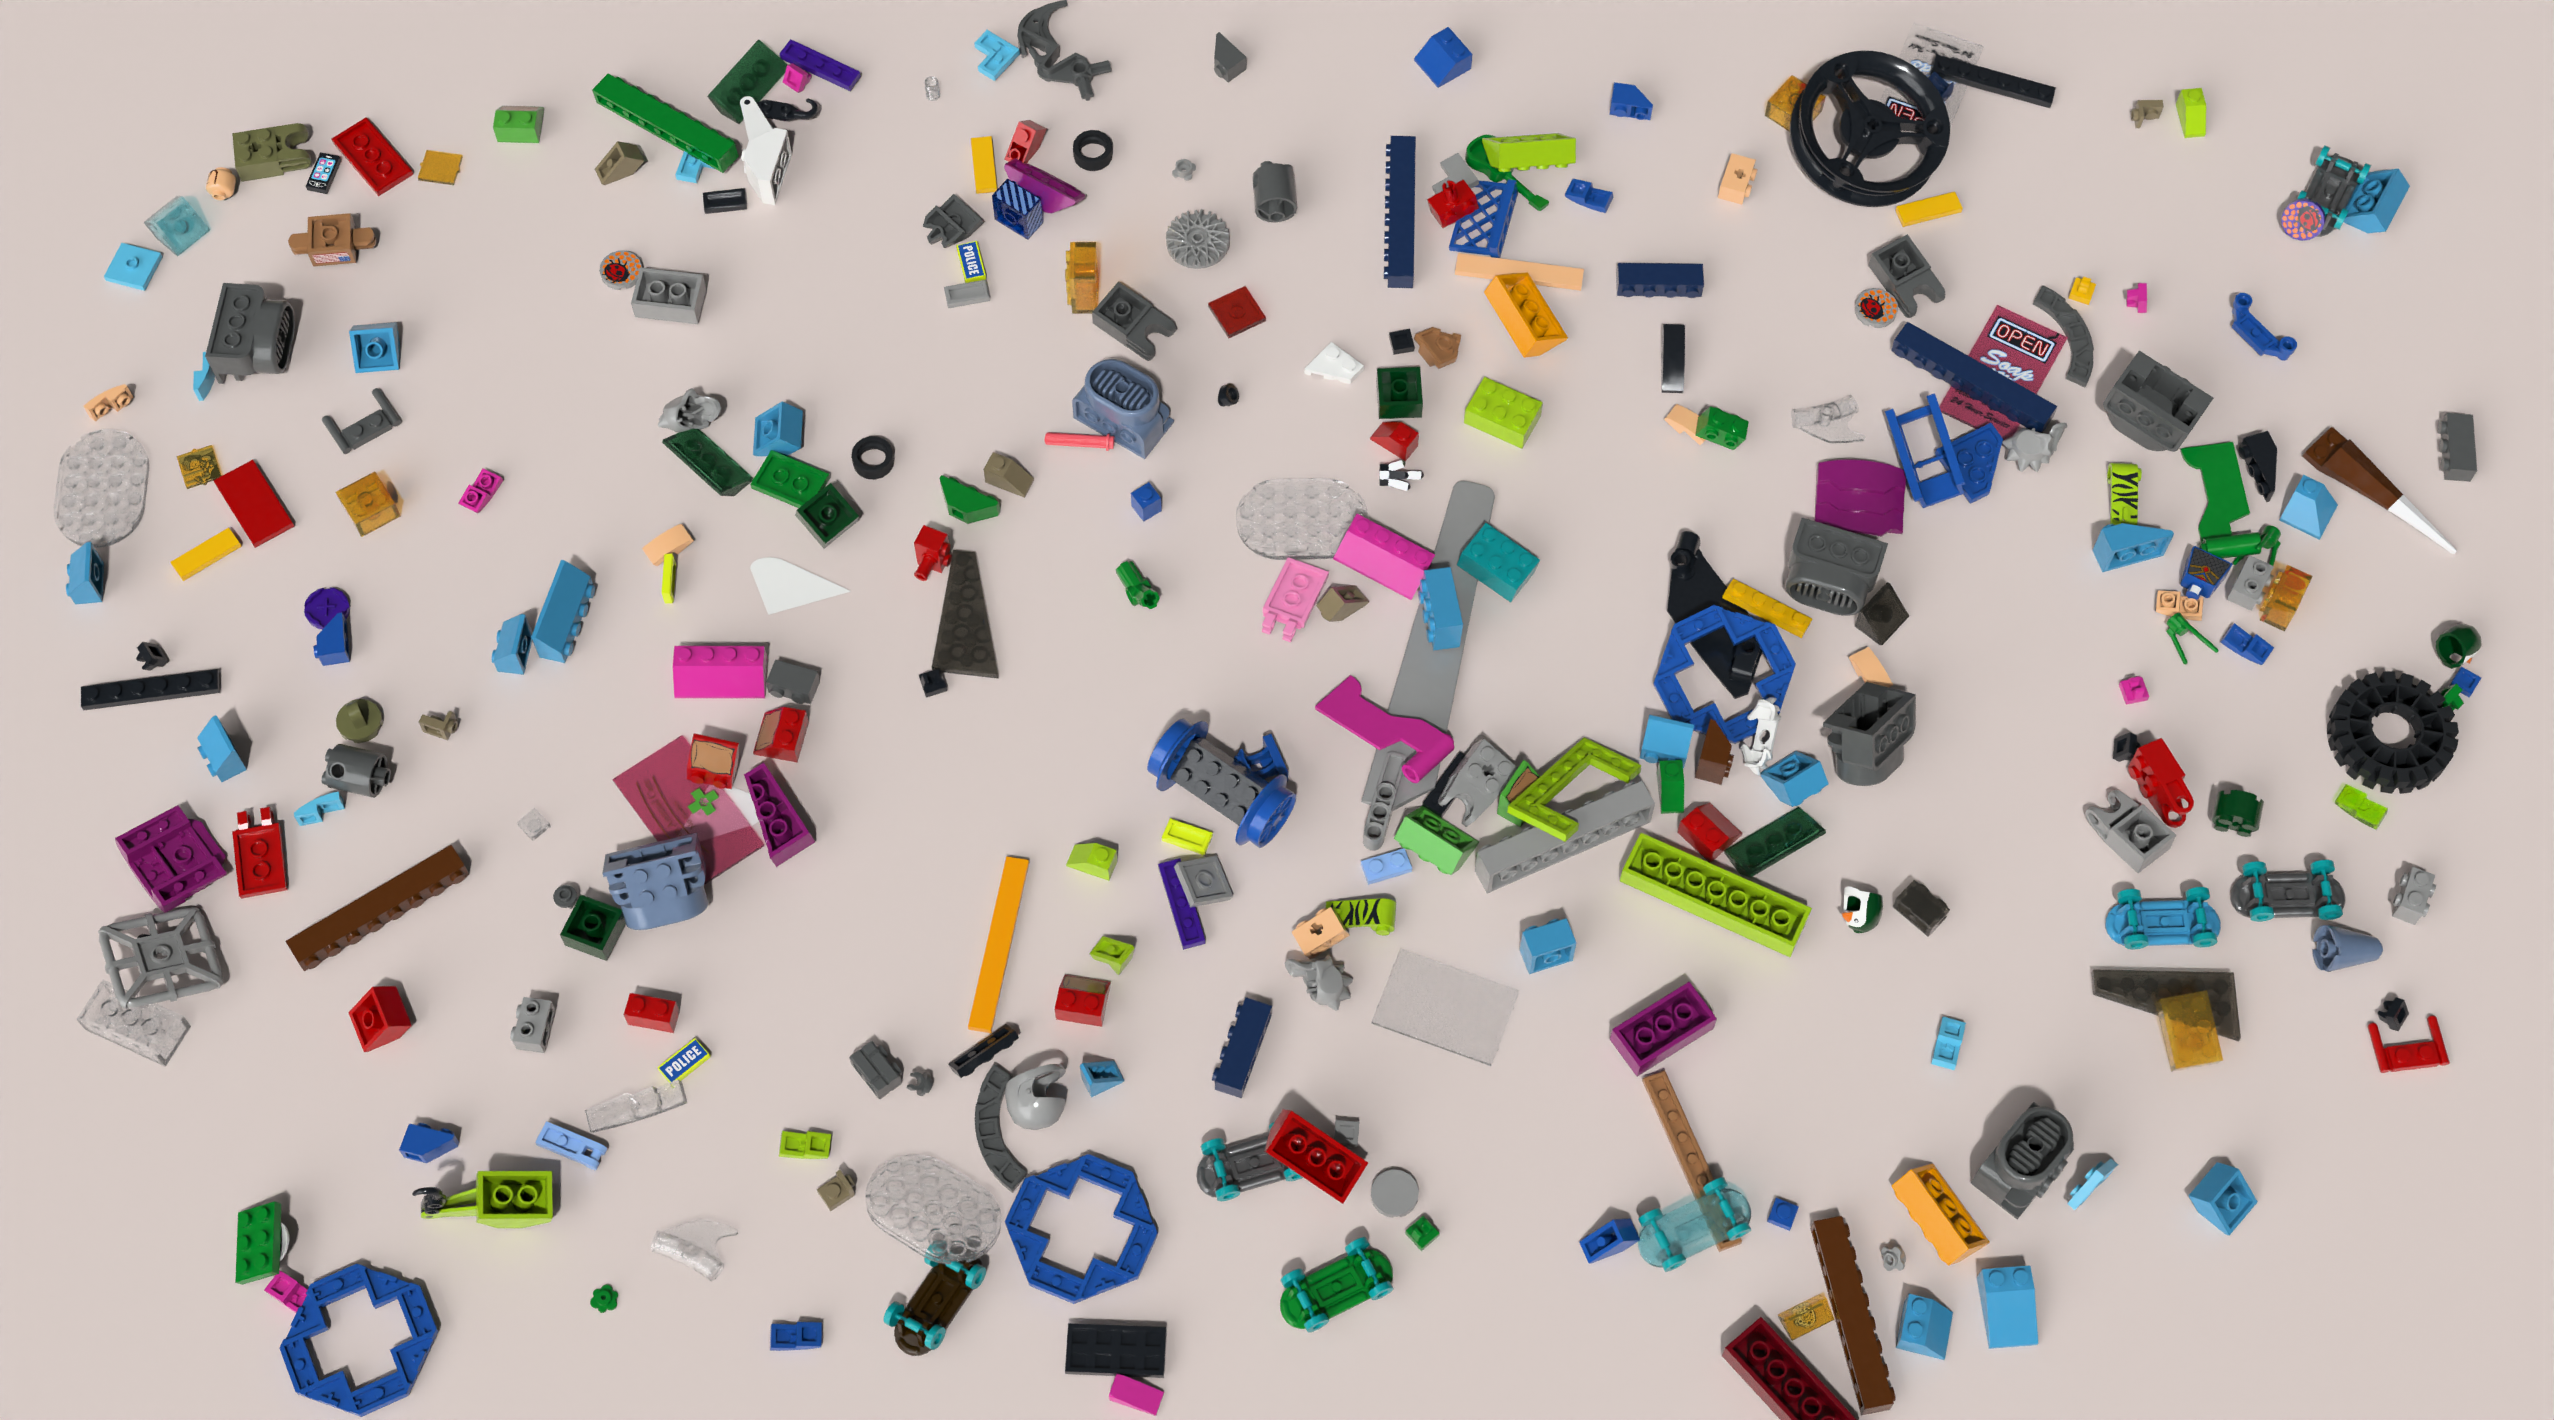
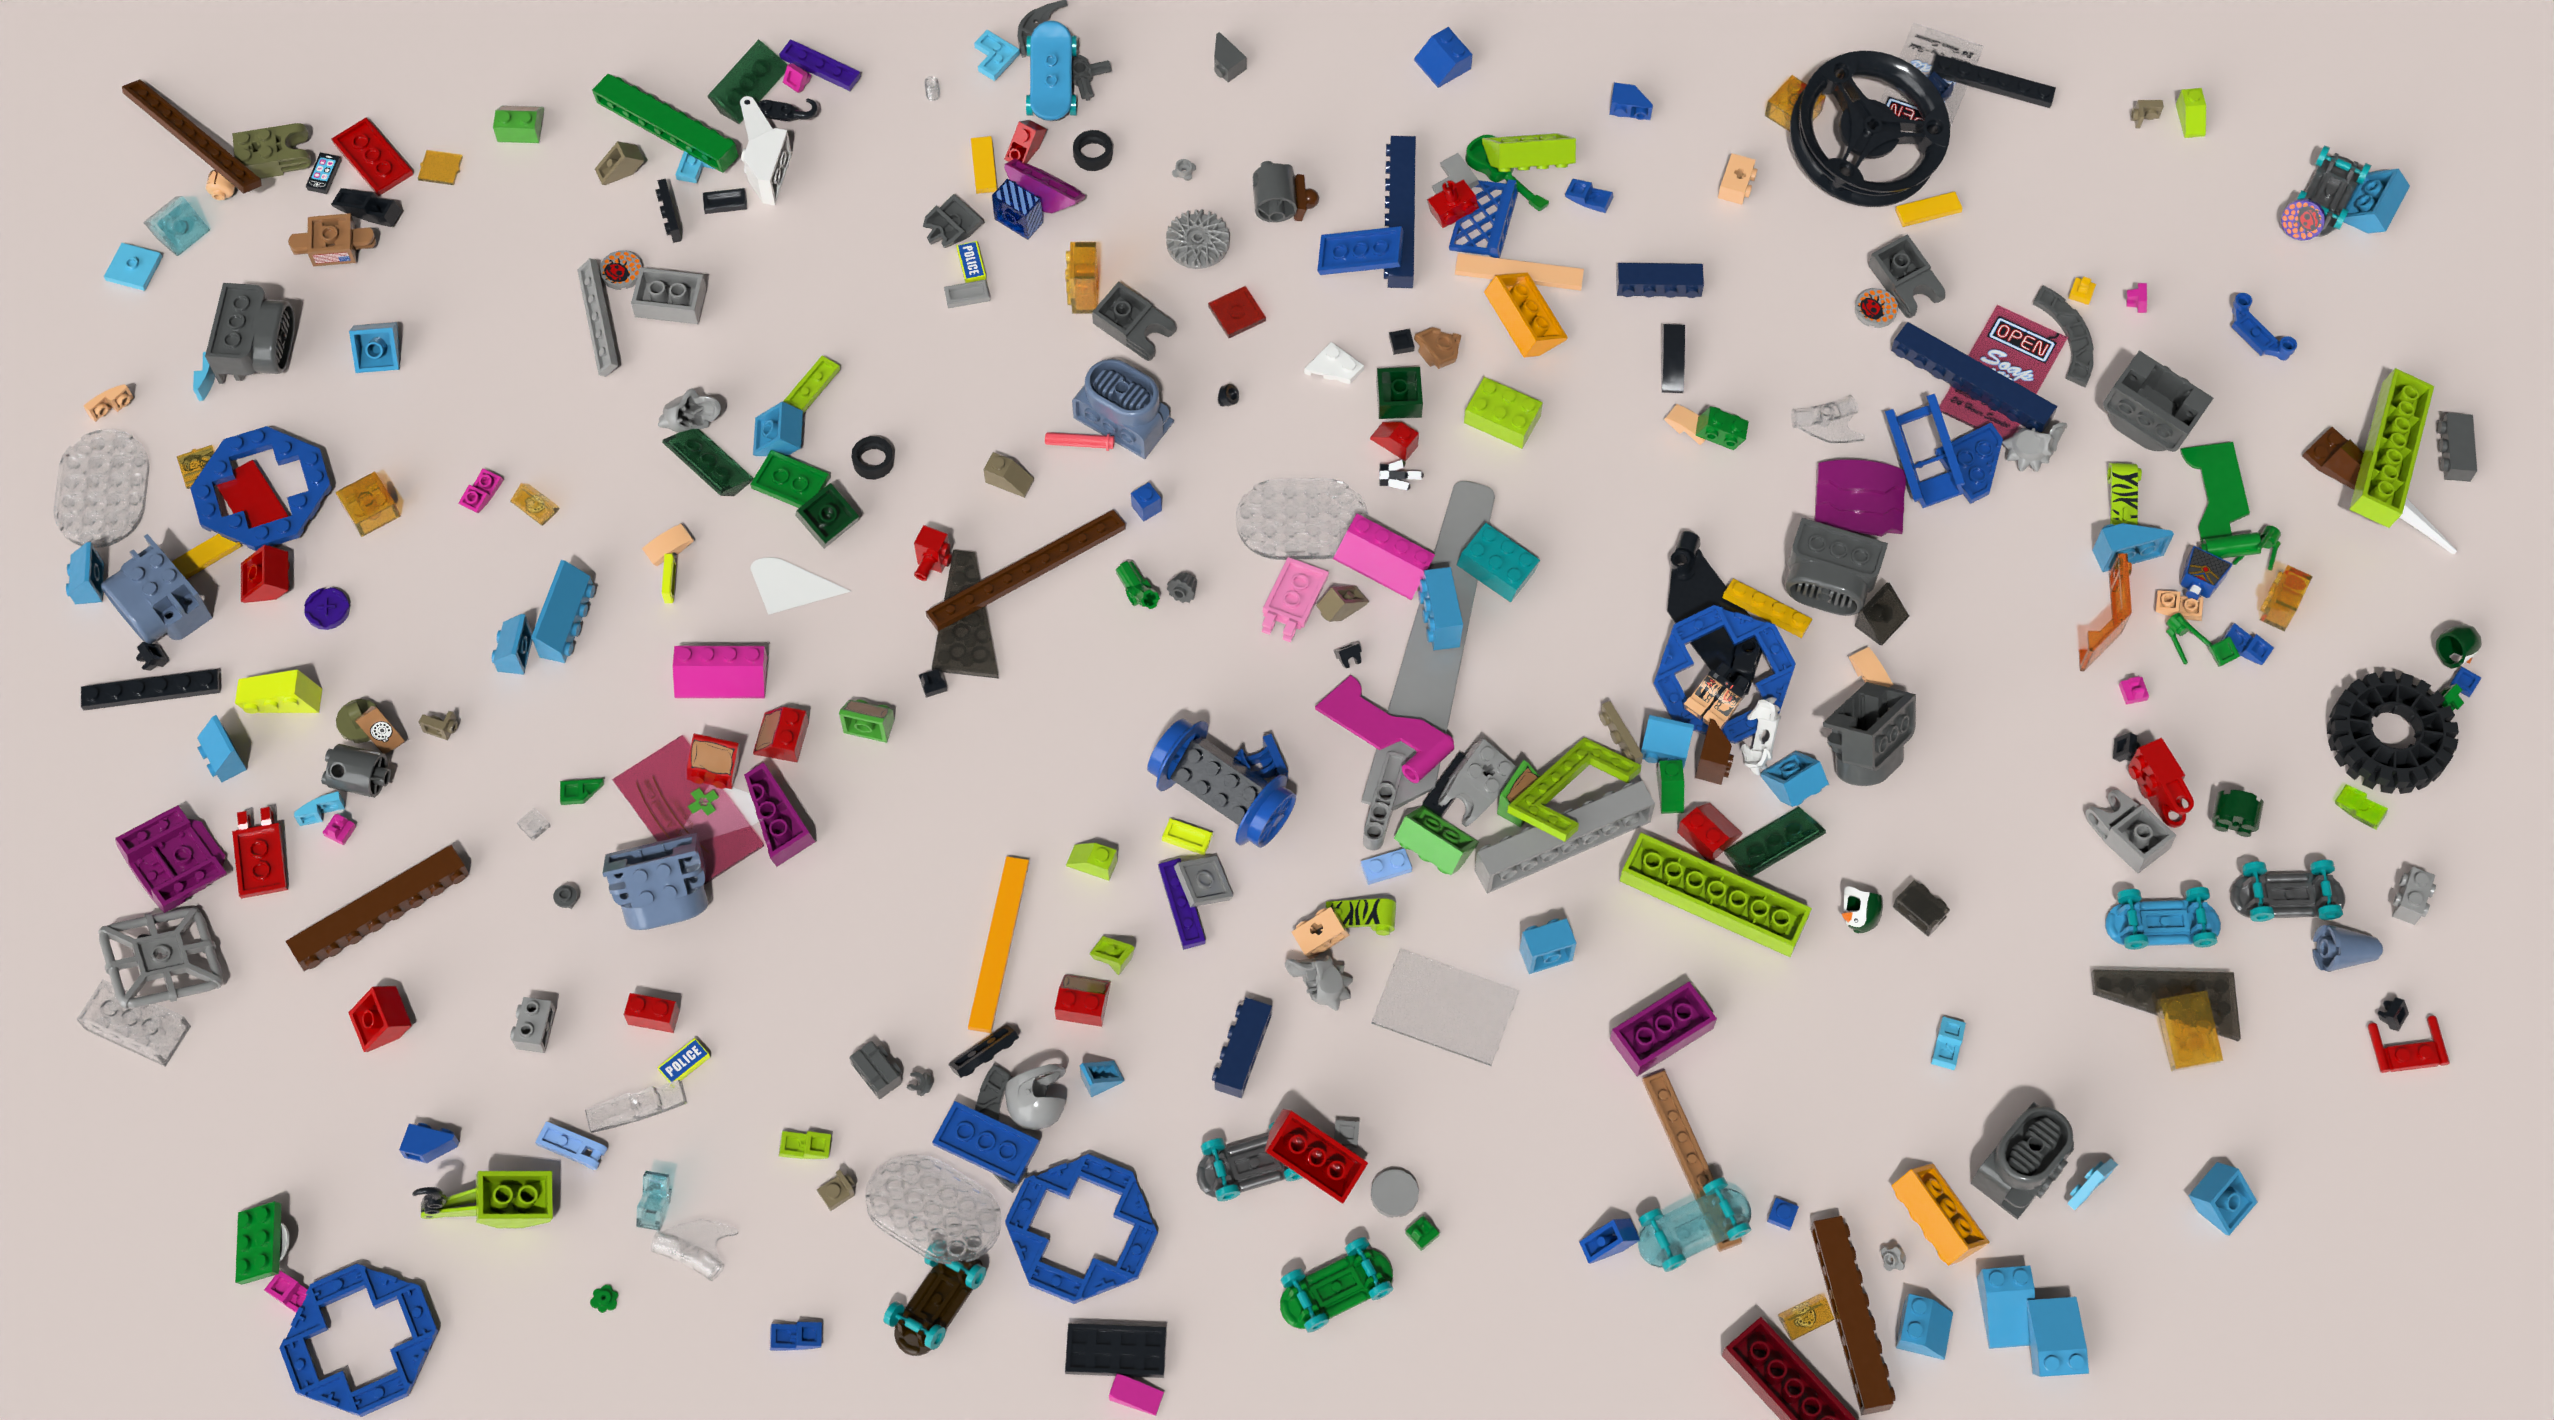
(155, 596): none -> sand blue brick
(192, 136): none -> reddish brown plate
(220, 470): none -> blue plate
(264, 575): none -> red slope
(278, 693): none -> neon yellow wedge
(333, 642): blue slope -> none
(339, 829): none -> dark pink tile
(366, 428): dark grey plate -> none
(367, 206): none -> black slope
(379, 730): none -> medium nougat slope
(534, 503): none -> clear yellow slope
(578, 790): none -> green tile
(593, 927): dark green brick -> none
(597, 317): none -> light grey plate
(654, 1201): none -> clear light blue brick
(667, 211): none -> black plate
(792, 682): dark grey brick -> none
(812, 384): none -> lime plate
(867, 720): none -> bright green slope
(966, 502): green slope -> none
(986, 1142): none -> blue plate
(1025, 570): none -> reddish brown plate
(1051, 71): none -> dark azure piece
(1182, 587): none -> dark grey piece
(1305, 198): none -> reddish brown tile
(1344, 653): none -> black tile
(1360, 250): none -> blue plate
(1619, 733): none -> dark tan plate
(1718, 690): none -> hips
(2056, 1337): none -> dark azure slope
(2120, 609): none -> clear orange windscreen
(2224, 651): none -> green tile
(2250, 583): light grey brick -> none
(2261, 458): black slope -> none
(2309, 508): dark azure slope -> none
(2392, 448): none -> lime brick

